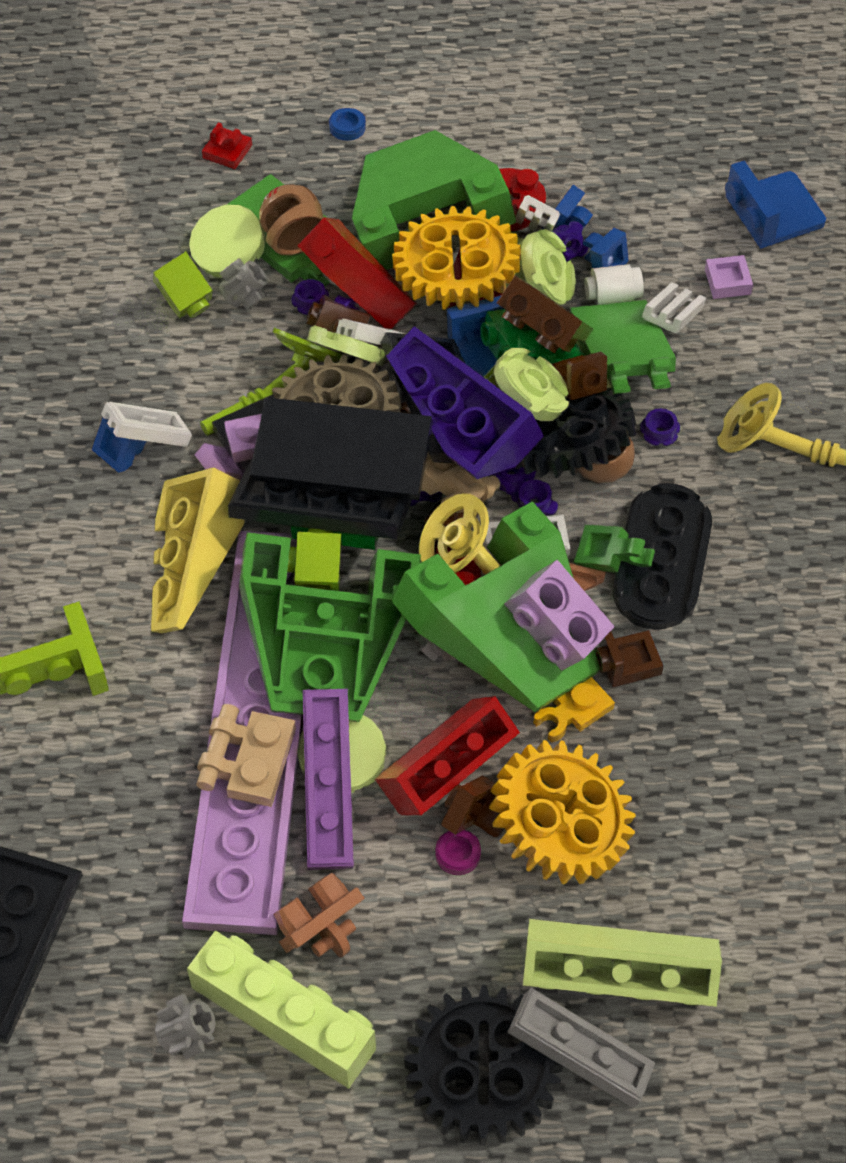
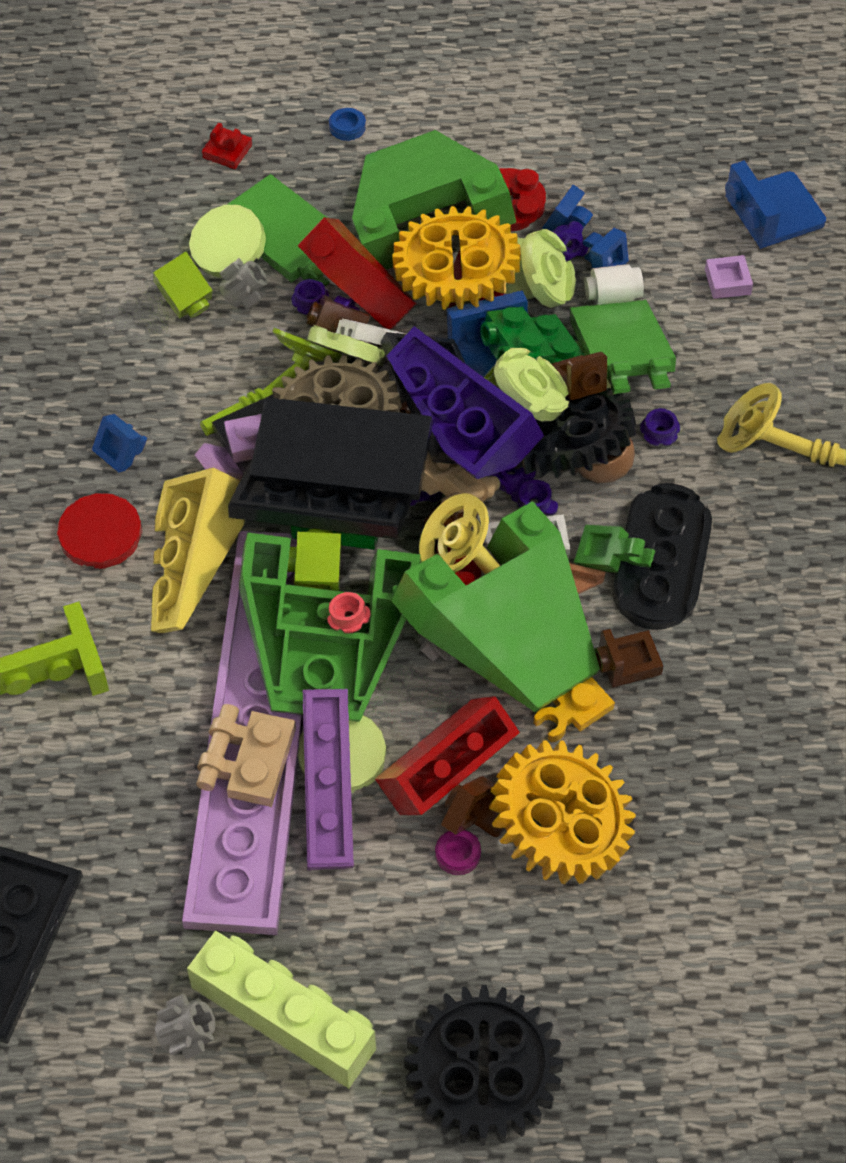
(99, 530): none -> red tile
(146, 424): white tile -> none
(288, 217): medium nougat helmet -> none
(300, 926): nougat hips -> none
(344, 605): none -> coral plate
(536, 217): white tile -> none
(553, 322): reddish brown plate -> none
(565, 610): lavender brick -> none
(582, 1047): light grey tile -> none
(622, 962): yellowish green brick -> none
(674, 301): white tile -> none

